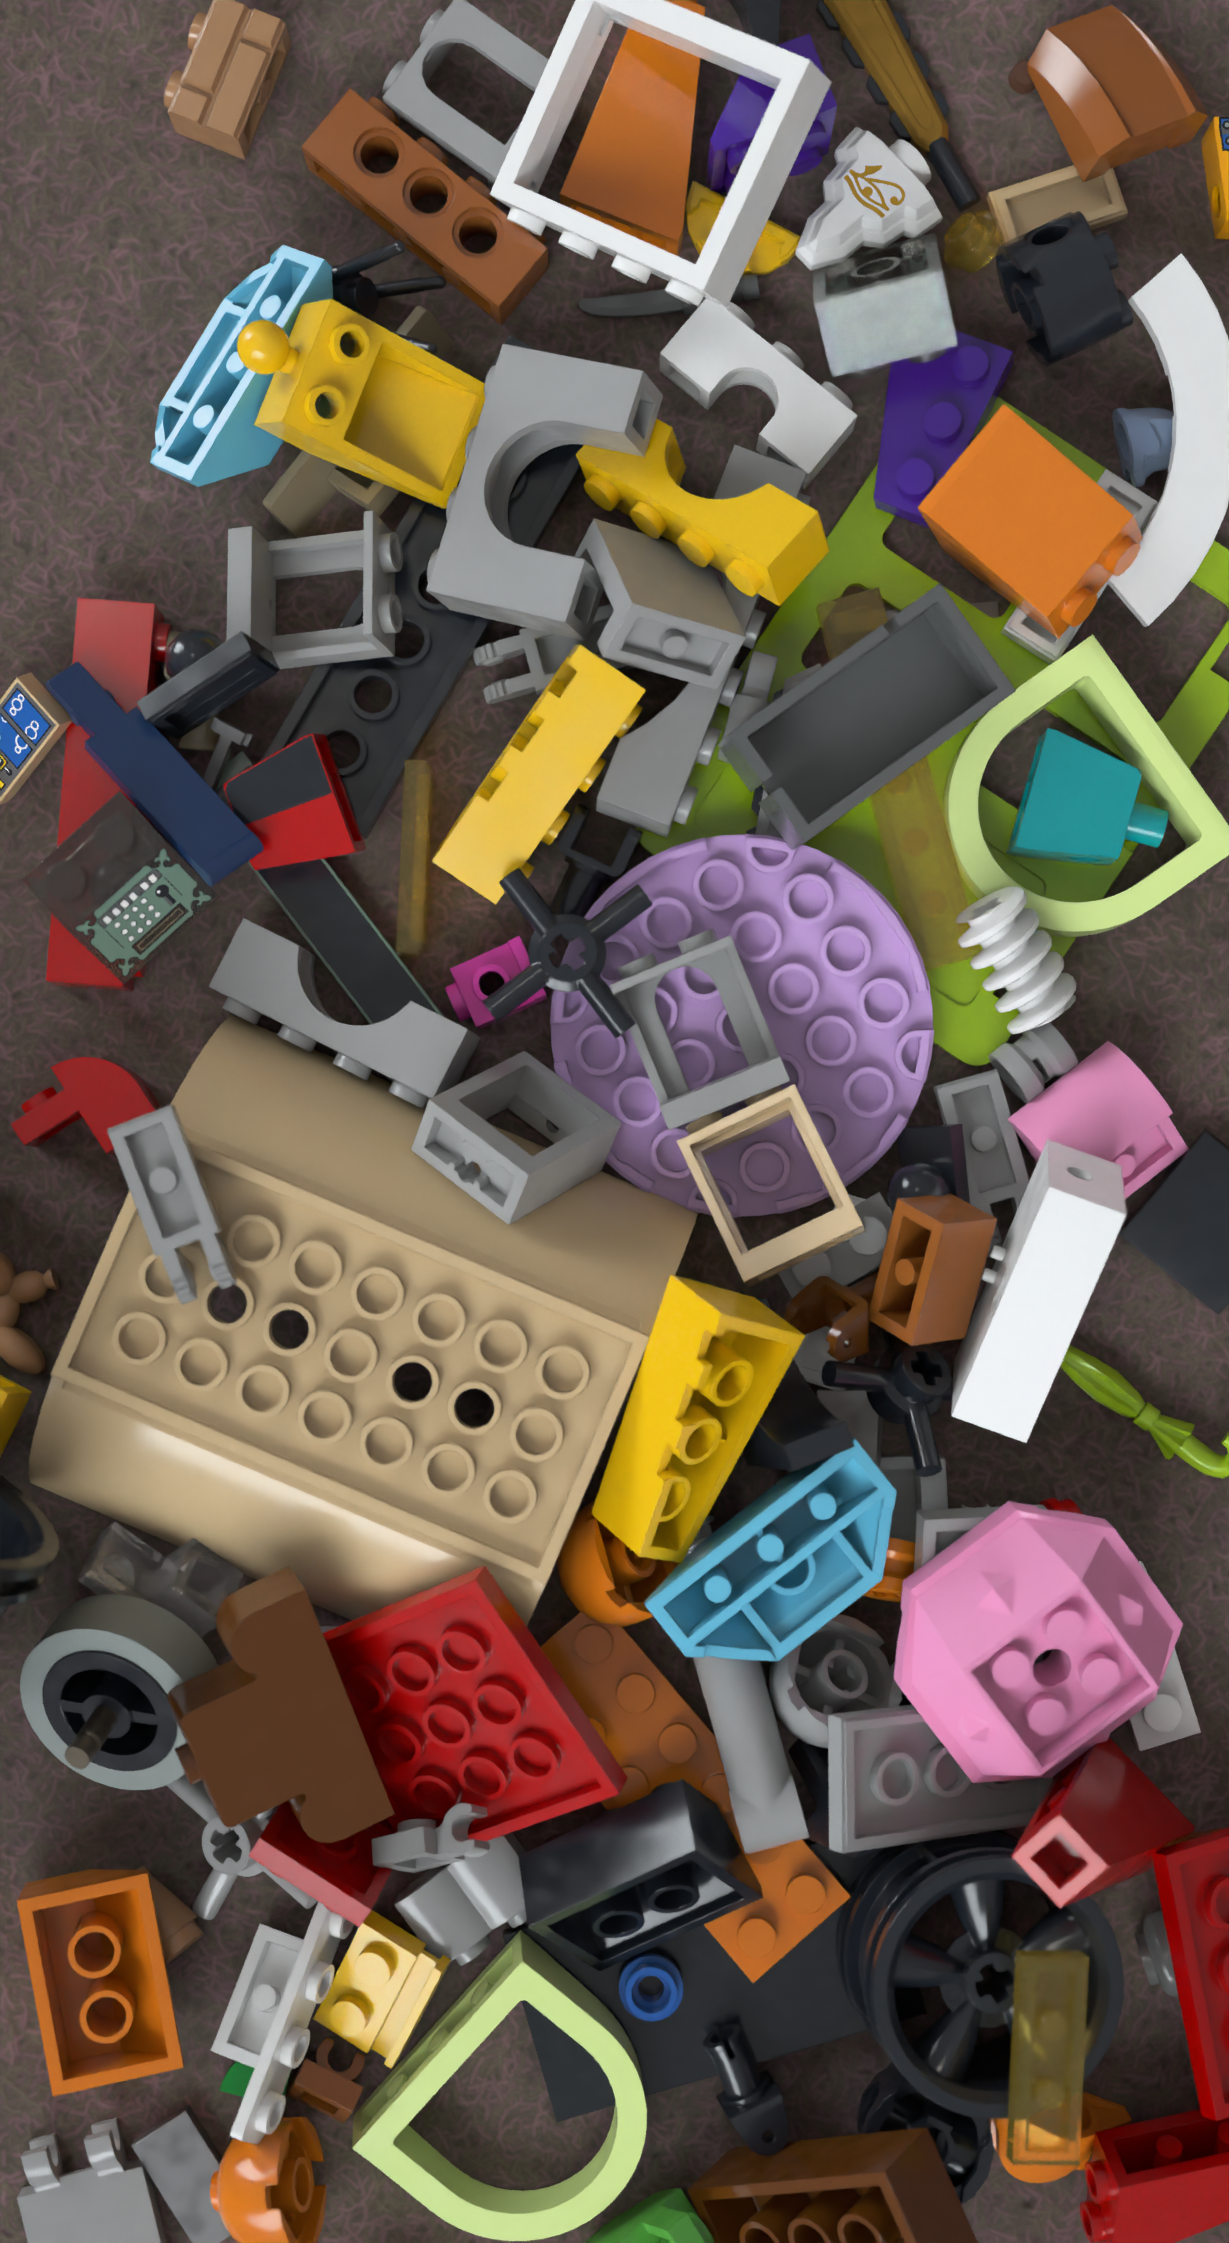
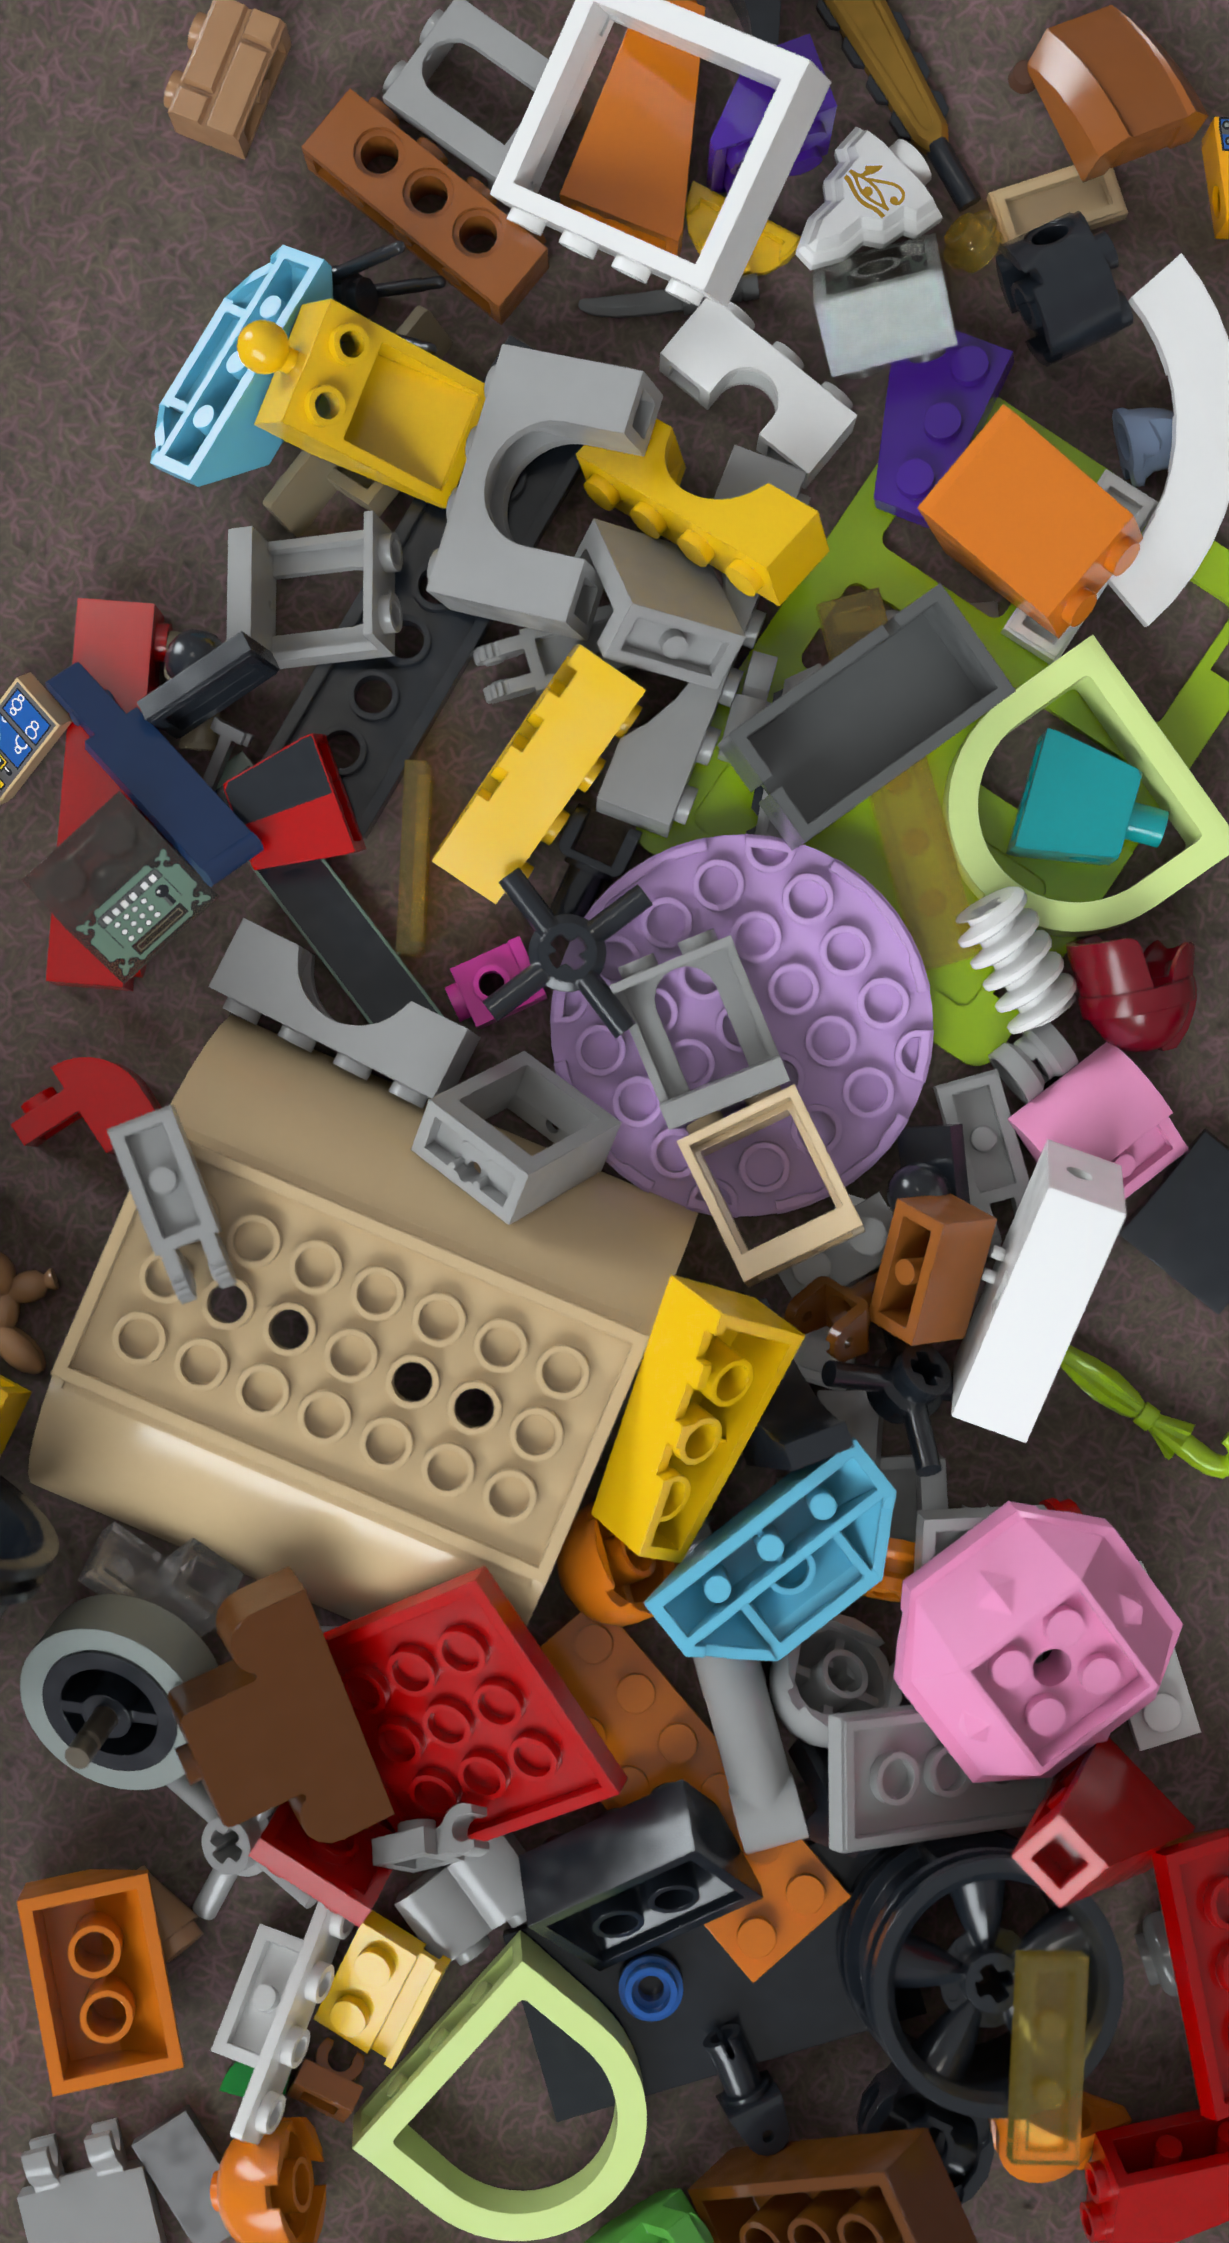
(1130, 992): none -> dark red helmet

